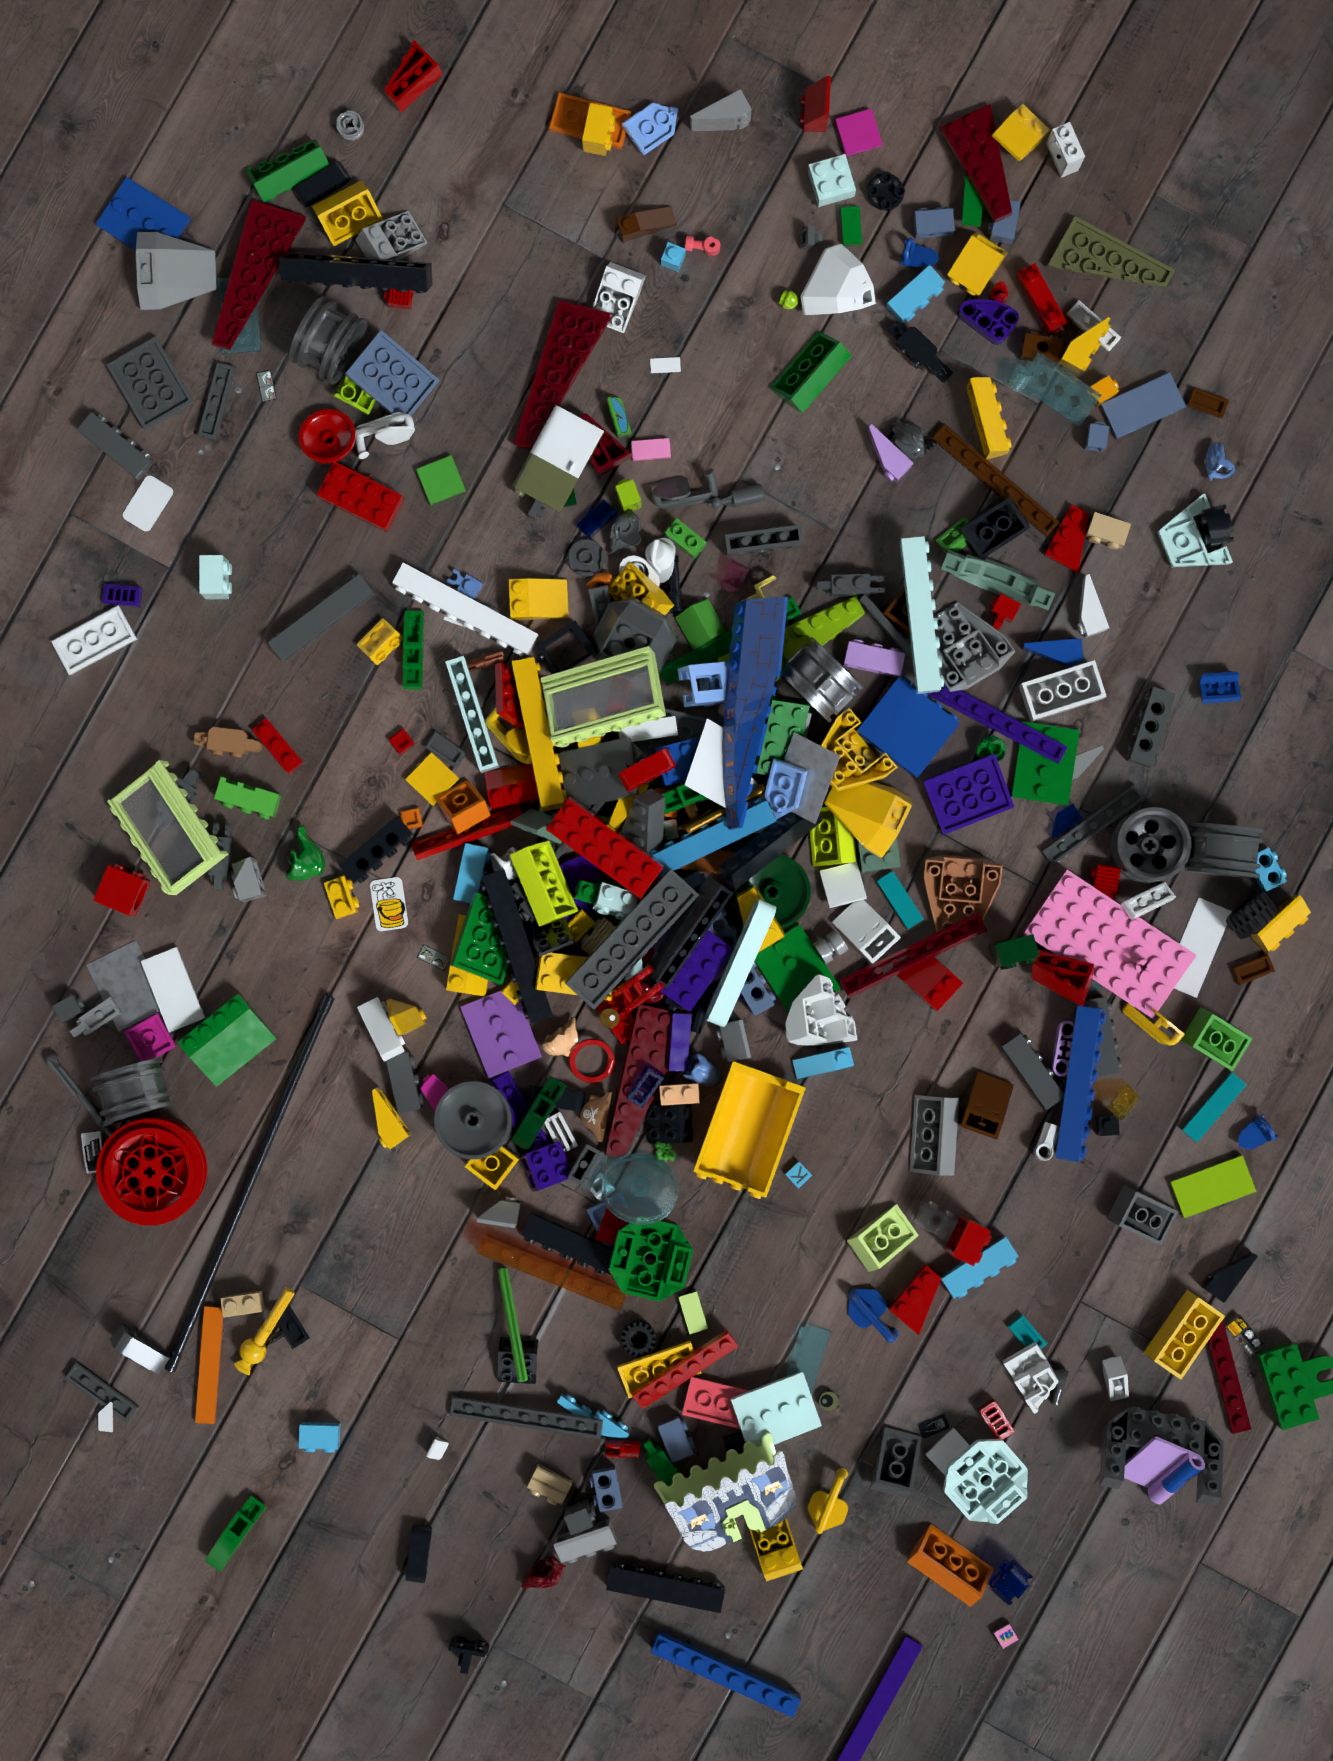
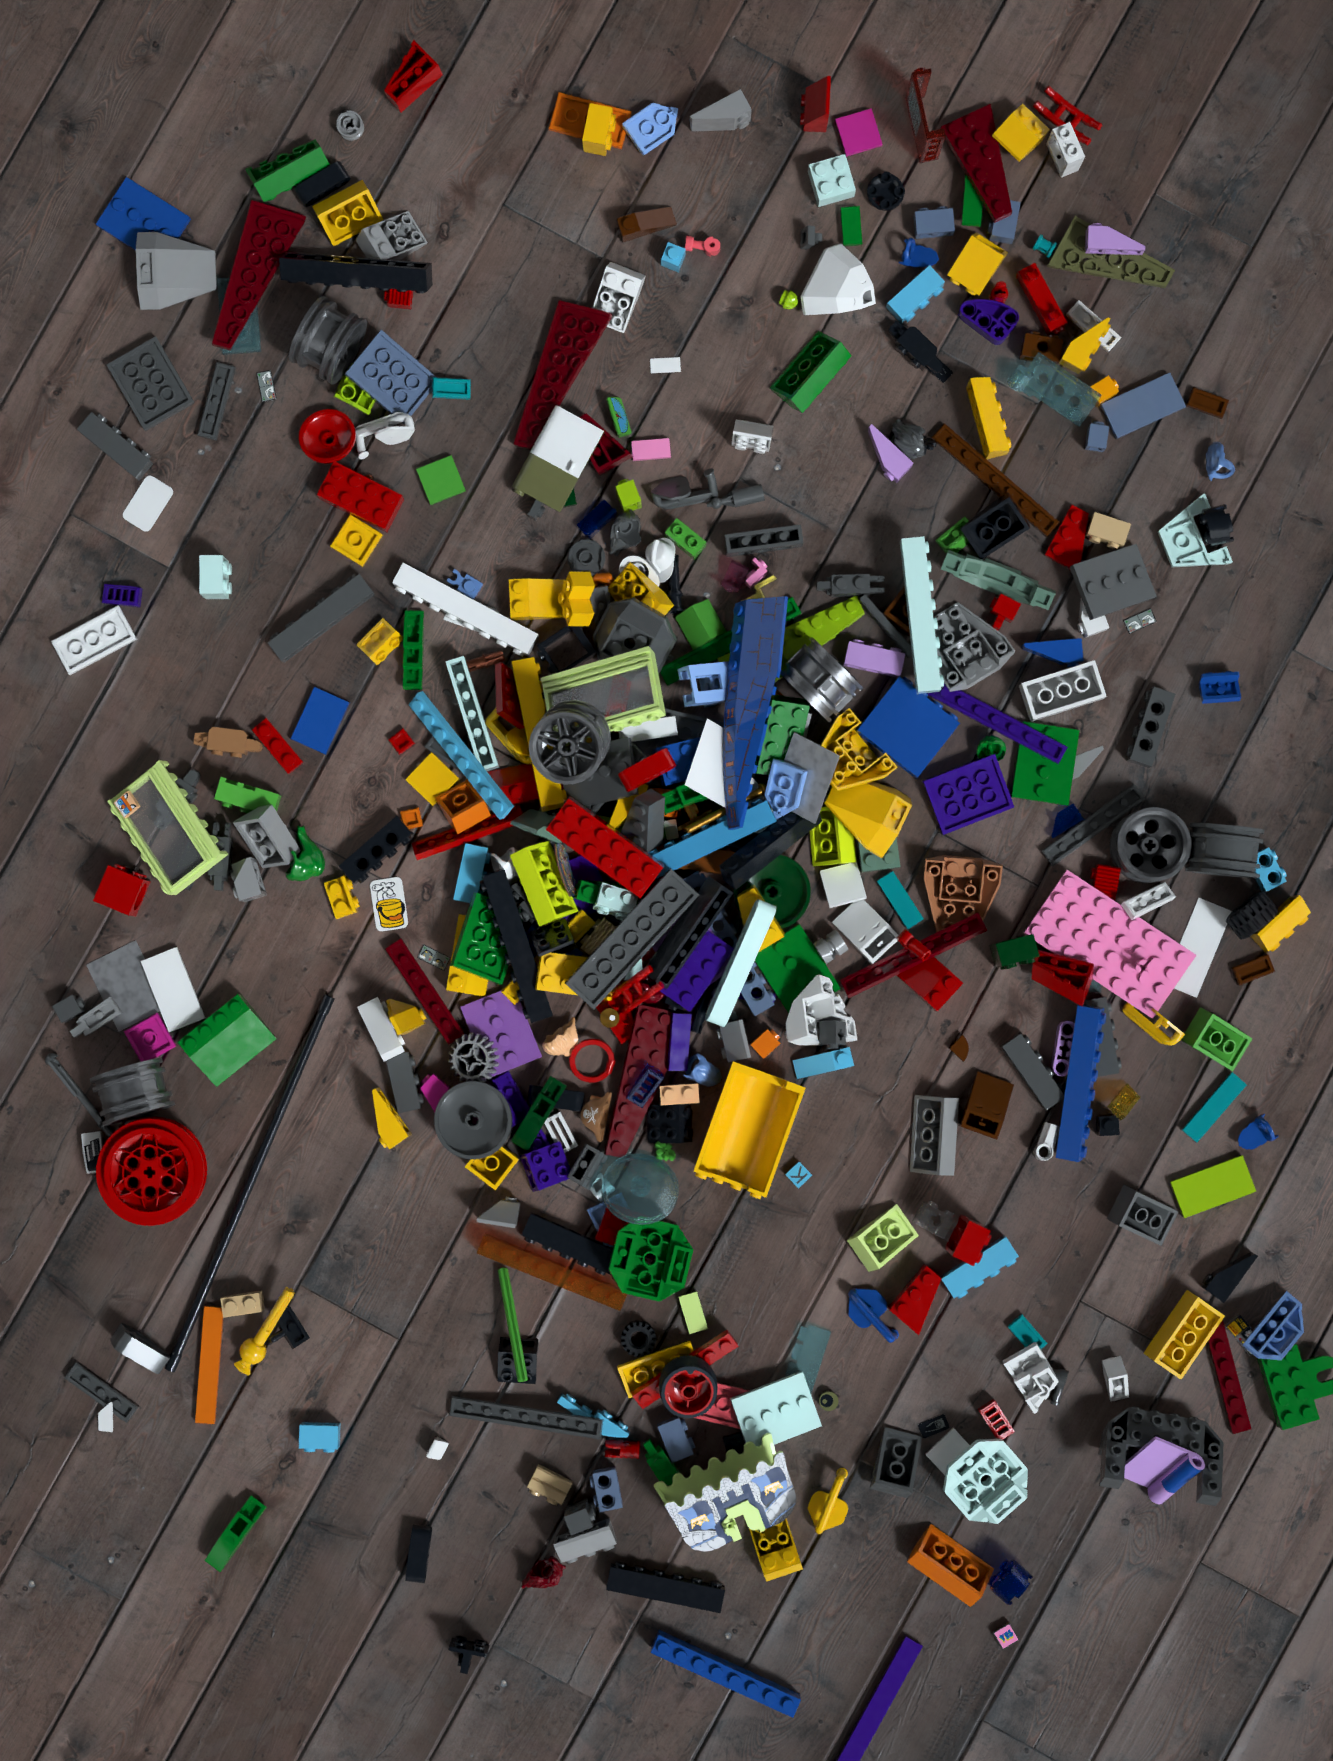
(127, 804): none -> tile
(267, 836): none -> light grey slope
(320, 720): none -> blue tile
(356, 540): none -> yellow tile
(425, 991): none -> dark red plate
(451, 388): none -> teal tile
(461, 755): none -> medium azure plate
(478, 1045): none -> light grey gear
(565, 870): none -> clear tile
(576, 598): none -> yellow brick
(590, 723): none -> flat silver wheel
(684, 1373): none -> wheel
(752, 436): none -> white slope
(755, 576): none -> bright pink bracket
(765, 1042): none -> orange brick
(832, 1033): none -> dark grey brick
(913, 945): none -> red bar
(927, 142): none -> clear red panel
(960, 1048): none -> reddish brown tile
(1044, 246): none -> teal bush
(1064, 104): none -> red piece
(1106, 240): none -> lavender slope
(1113, 581): none -> dark grey plate
(1140, 621): none -> light grey sticker
(1277, 1330): none -> medium blue wedge

